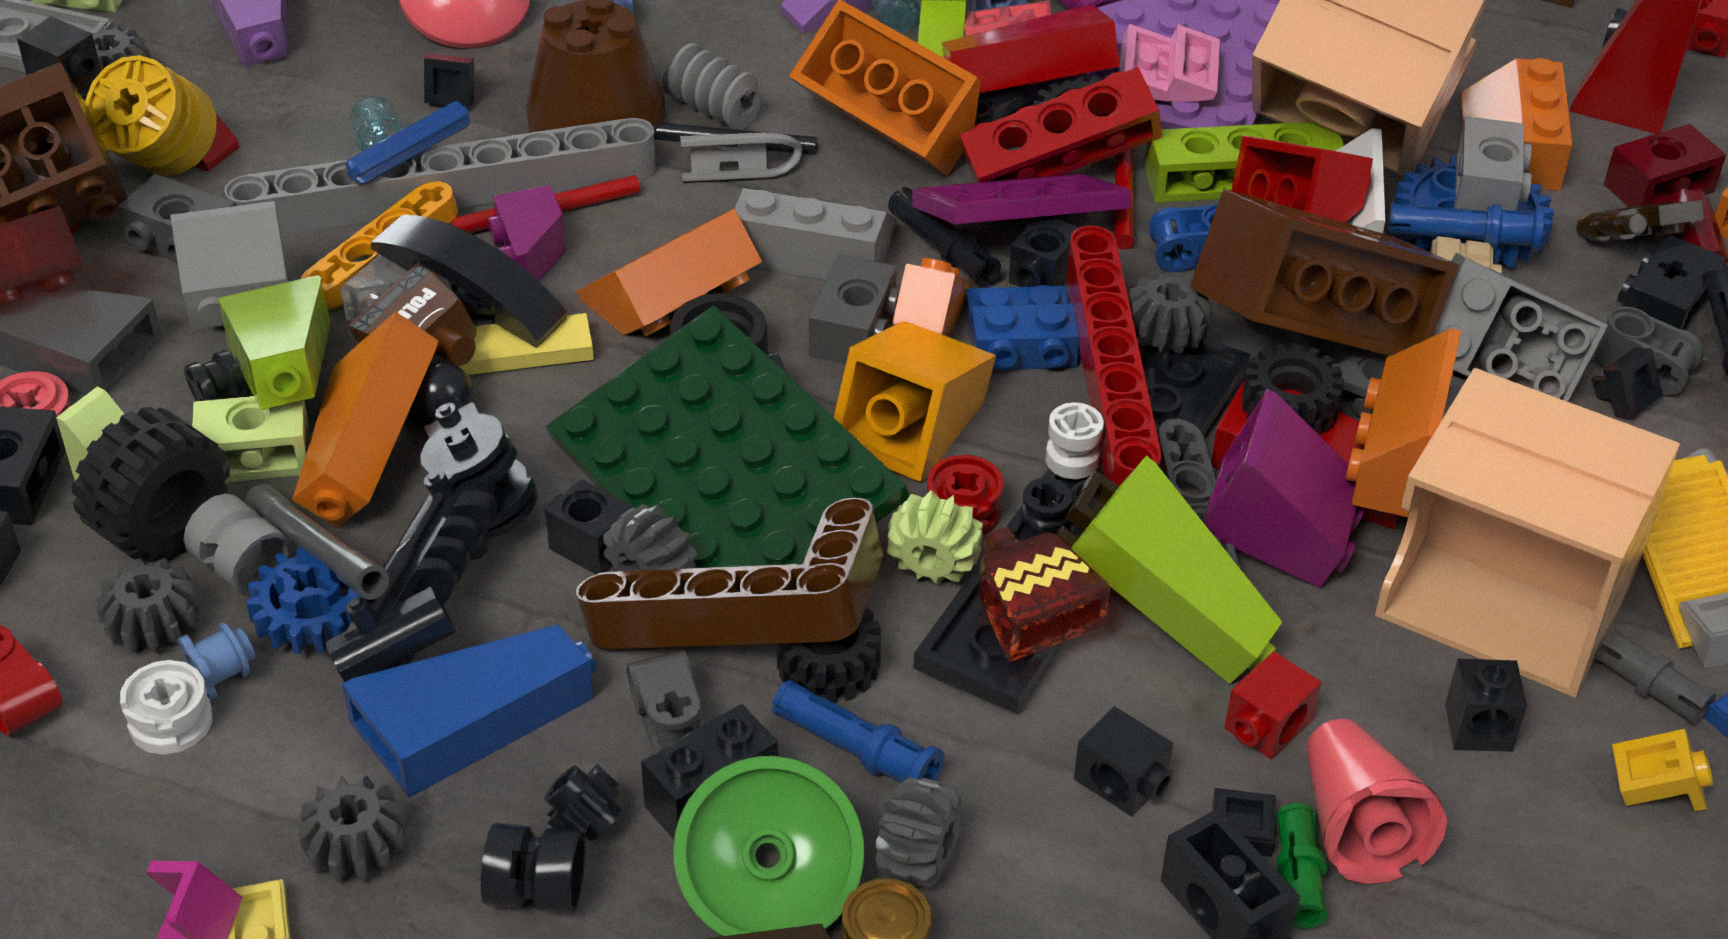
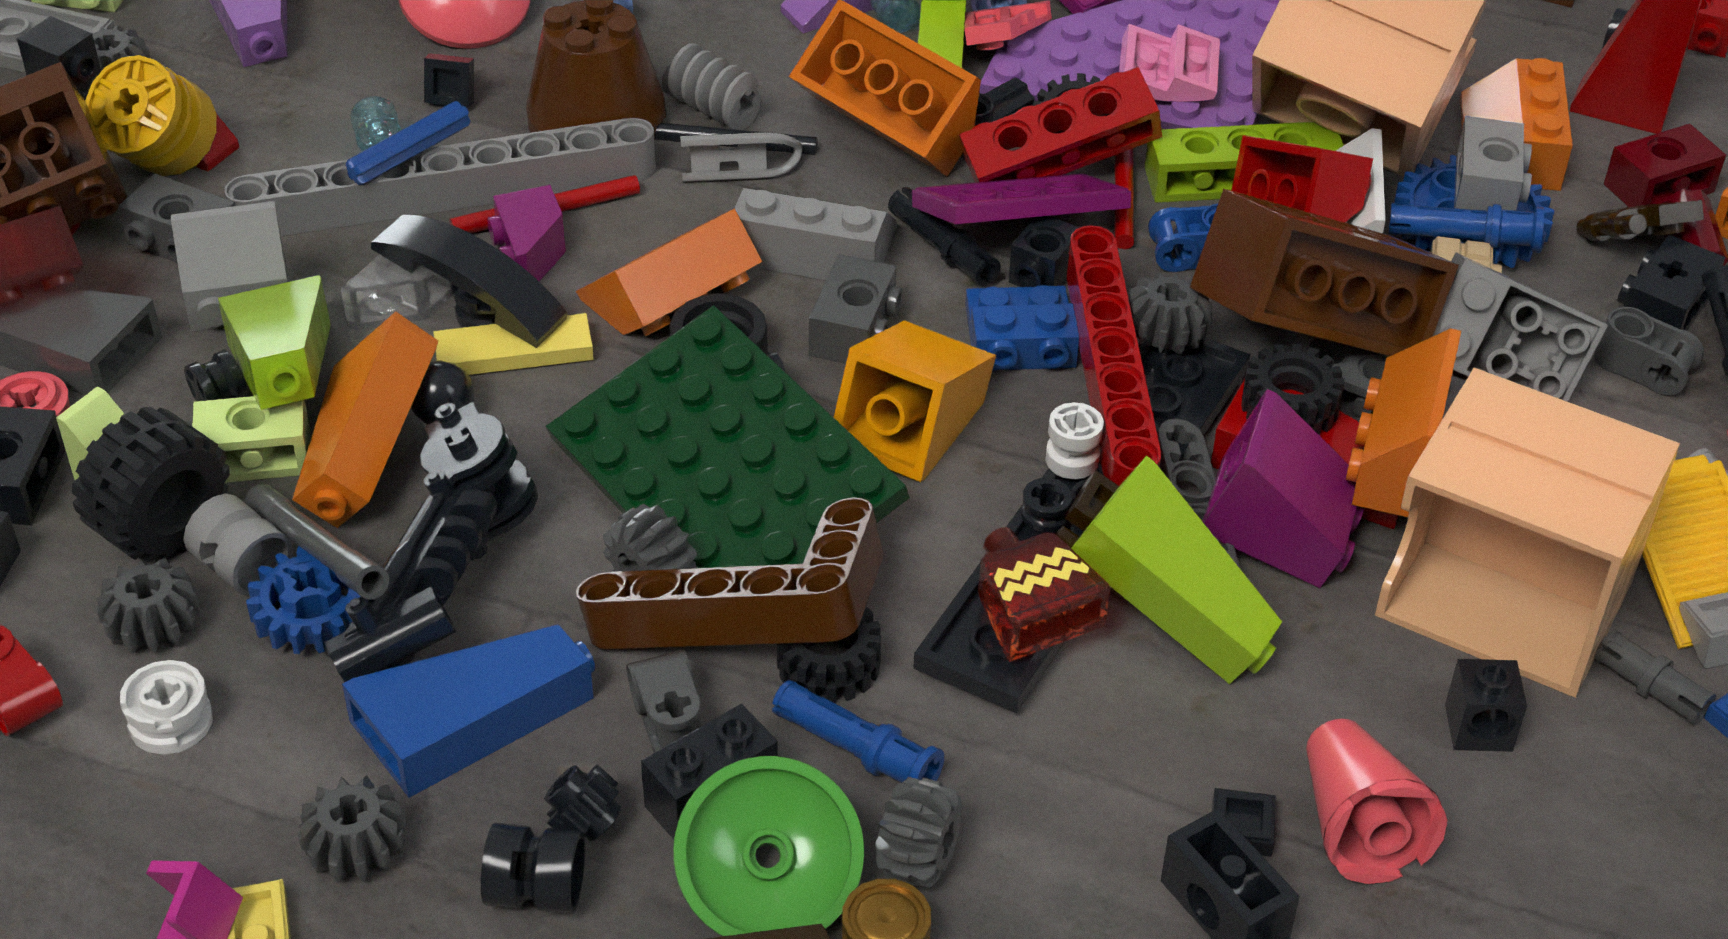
(219, 656): medium blue brick -> none
(336, 268): light orange beam -> none
(428, 305): reddish brown torso -> none
(578, 524): black brick -> none
(931, 296): slope -> none
(934, 537): yellowish green gear -> none
(972, 483): red wheel -> none
(1038, 49): red slope -> none
(1124, 761): black brick -> none
(1272, 705): red brick -> none
(1302, 862): green pin -> none
(1630, 383): black tile -> none
(1661, 769): yellow bracket -> none

